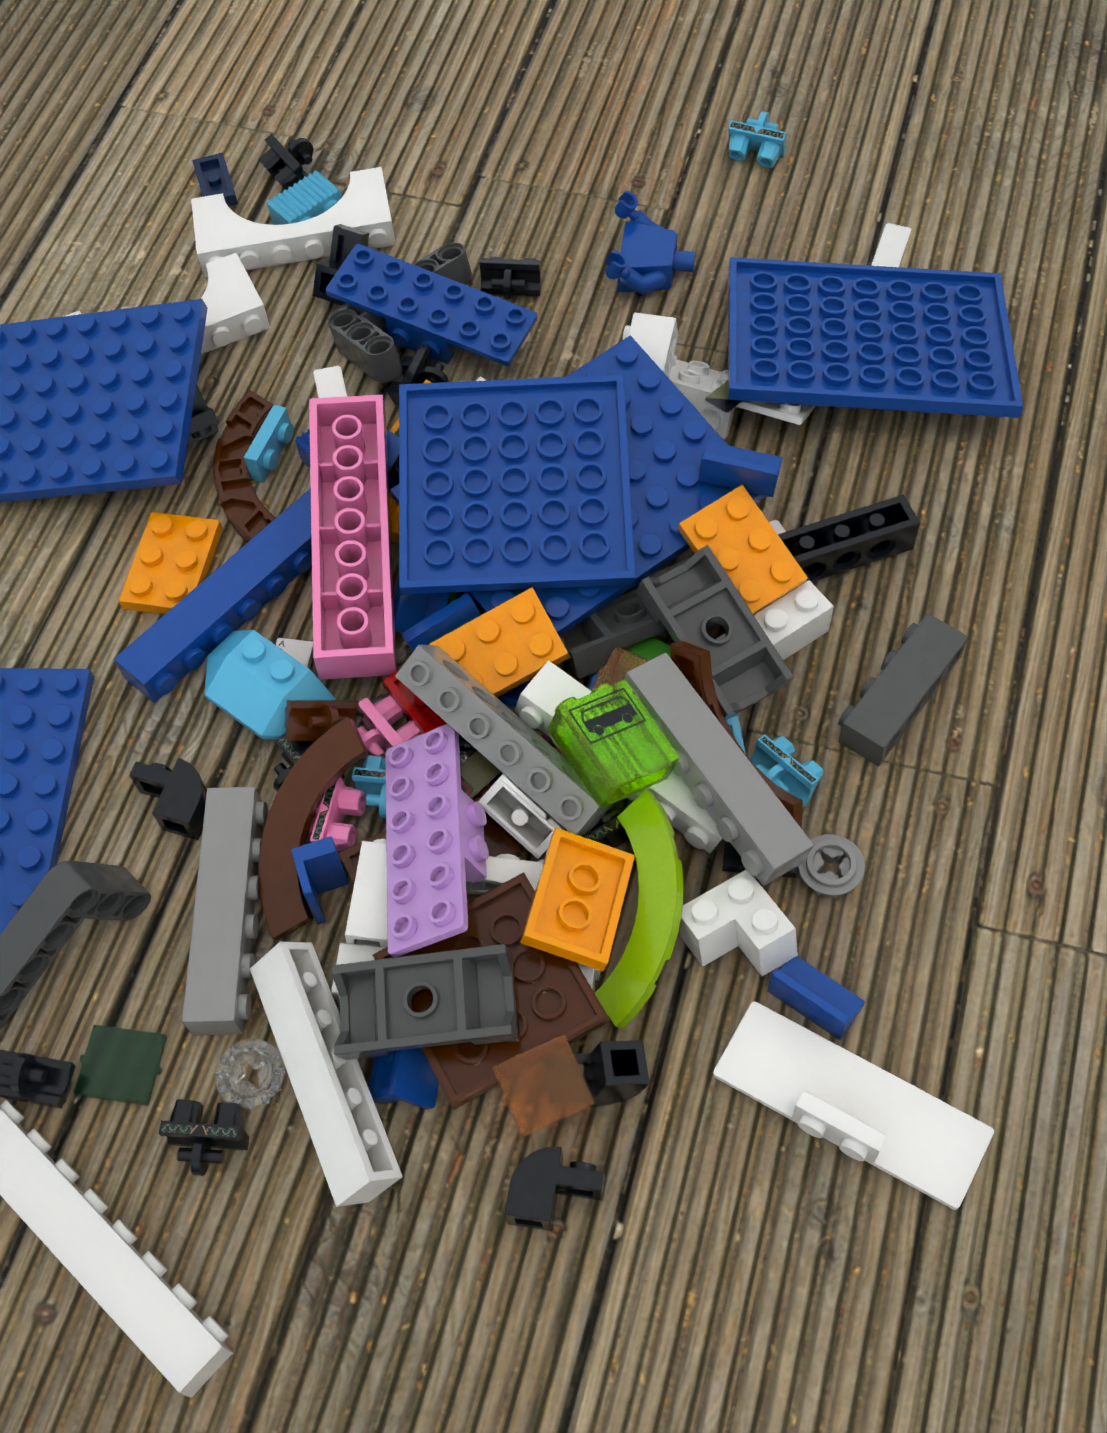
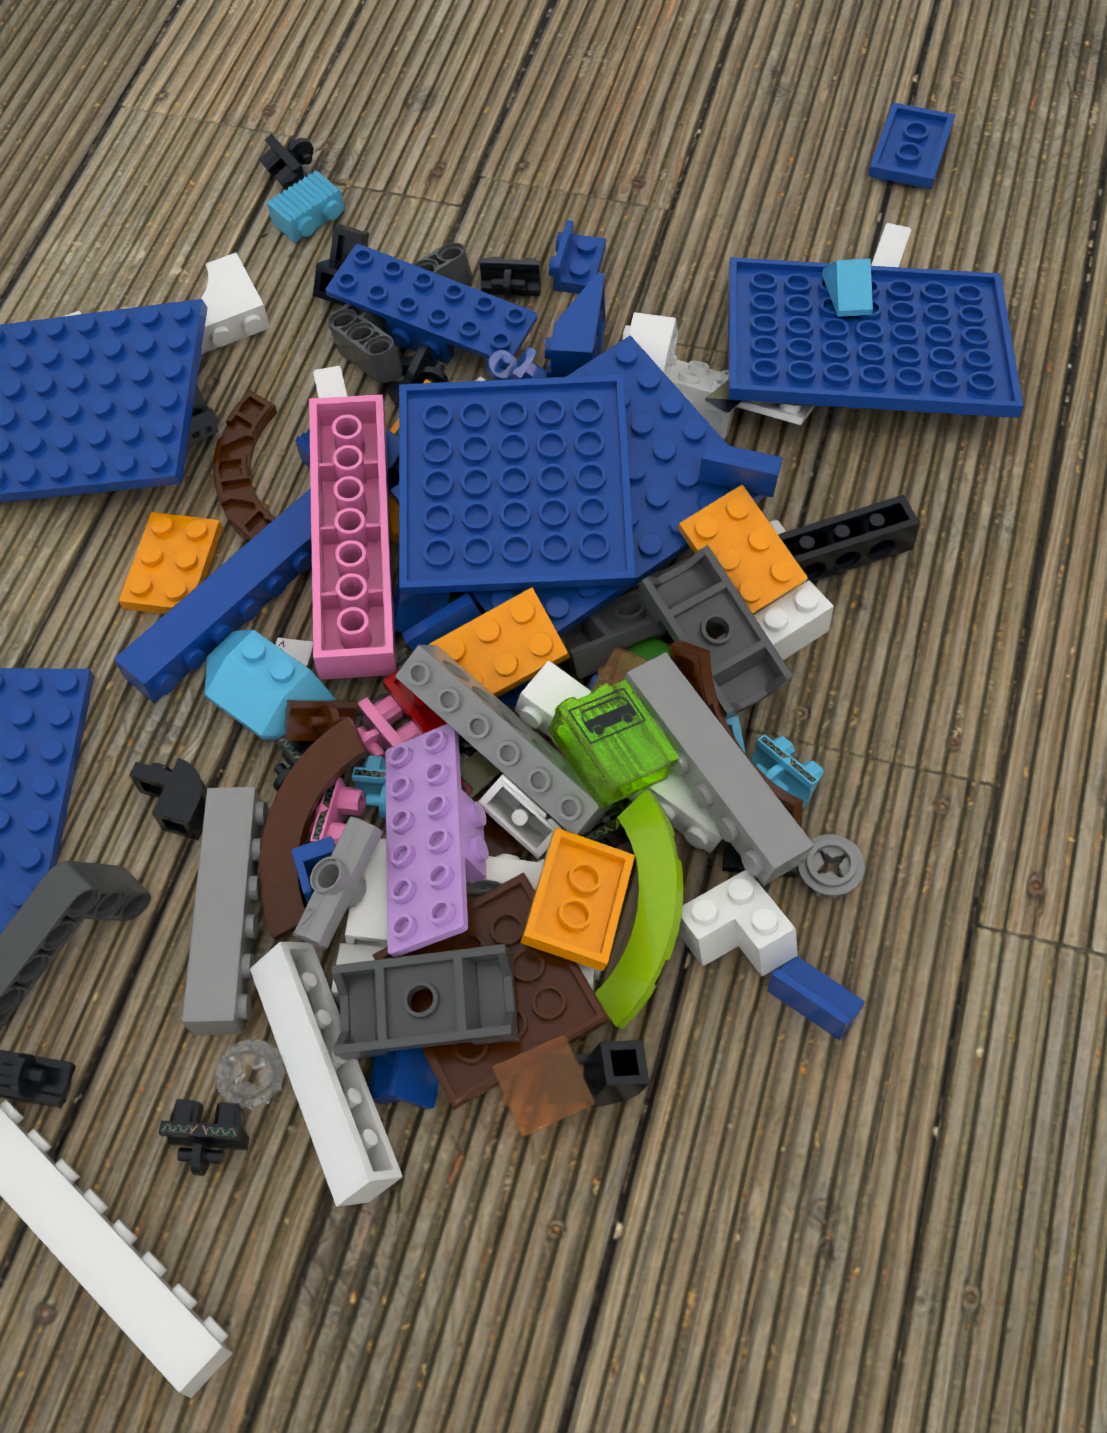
(120, 1065): clear green piece -> none
(214, 177): dark blue plate -> none
(264, 245): white arch -> none
(268, 443): medium azure plate -> none
(338, 883): none -> light grey piece
(504, 366): none -> blue hips
(539, 1181): black brick -> none
(576, 259): none -> blue bracket
(578, 331): none -> blue slope
(646, 252): blue torso -> none
(757, 136): medium azure hips -> none
(850, 286): none -> medium azure slope
(854, 1105): white bracket -> none
(901, 689): dark grey brick -> none
(911, 145): none -> blue plate

